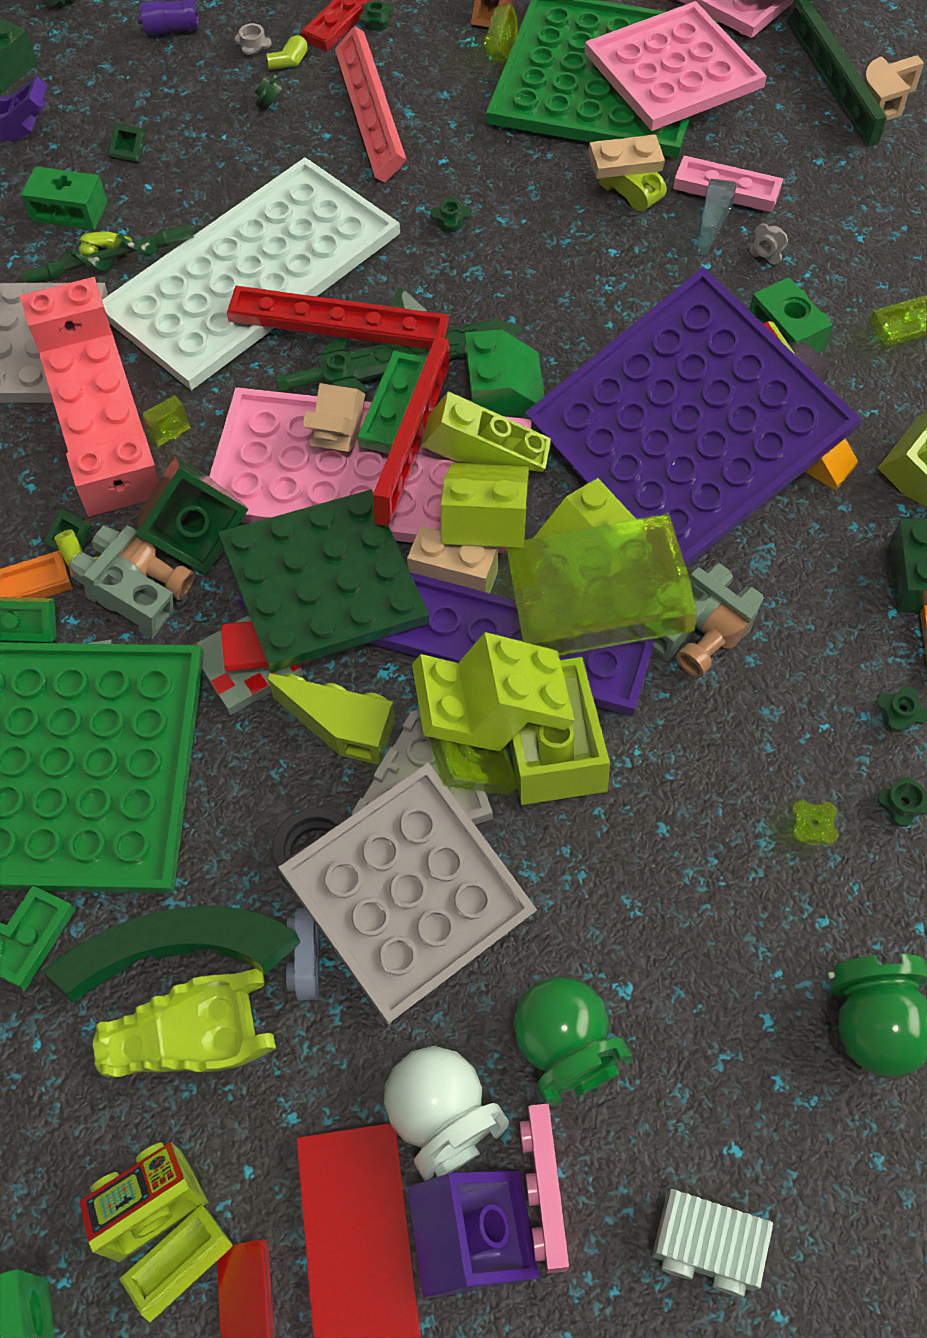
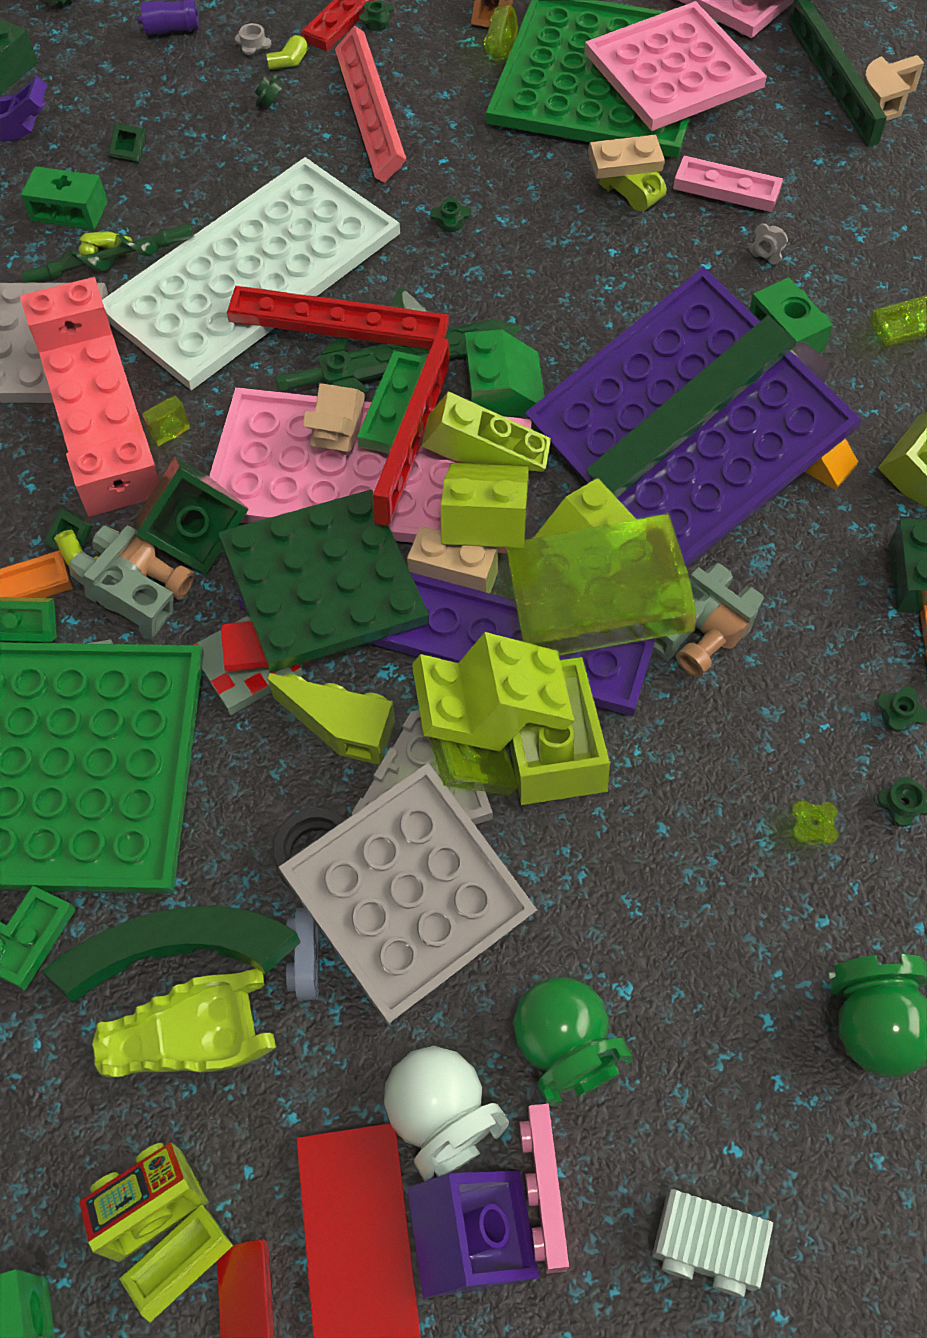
(692, 406): none -> dark green tile
(716, 209): clear light blue slope -> none

